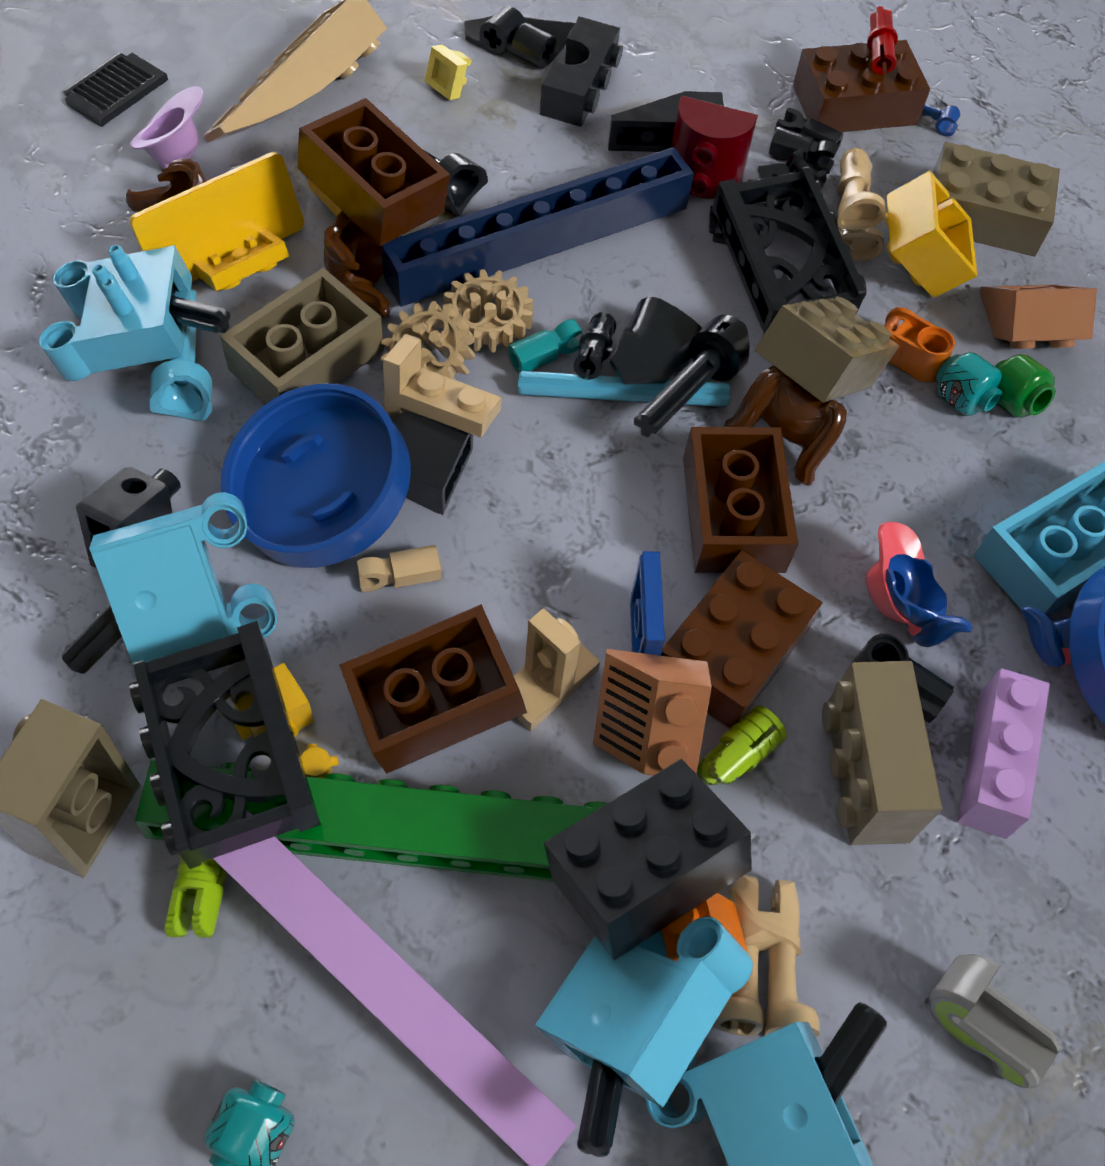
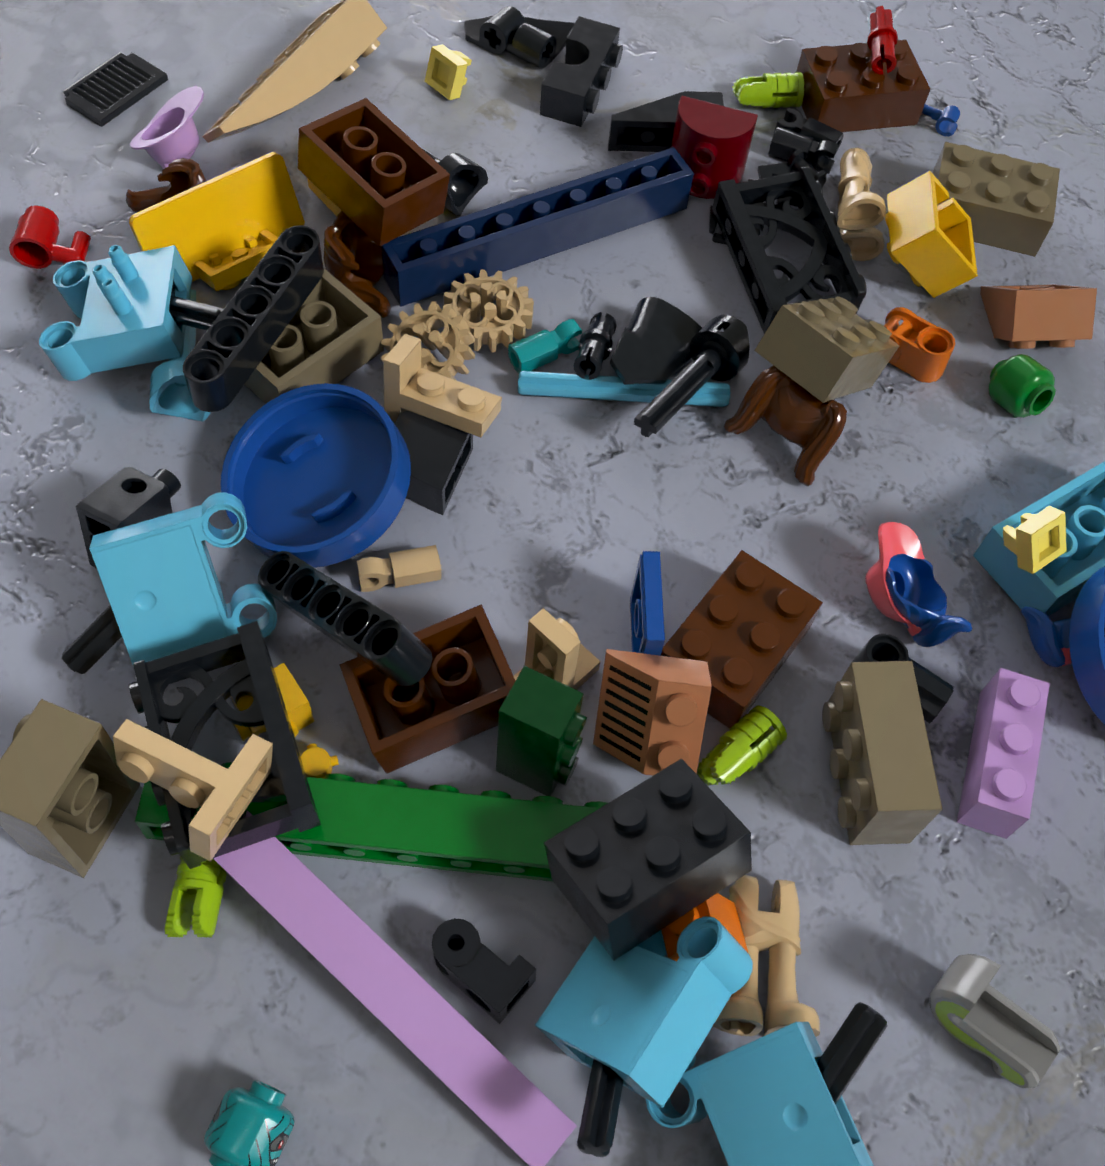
(37, 238): none -> red piece
(196, 780): none -> tan bracket
(253, 319): none -> black beam
(346, 618): none -> black beam
(478, 970): none -> black leg
(539, 732): none -> dark green brick
(738, 497): reddish brown brick -> none
(770, 90): none -> lime hinge
(969, 383): teal head -> none
(1037, 539): none -> light yellow tile

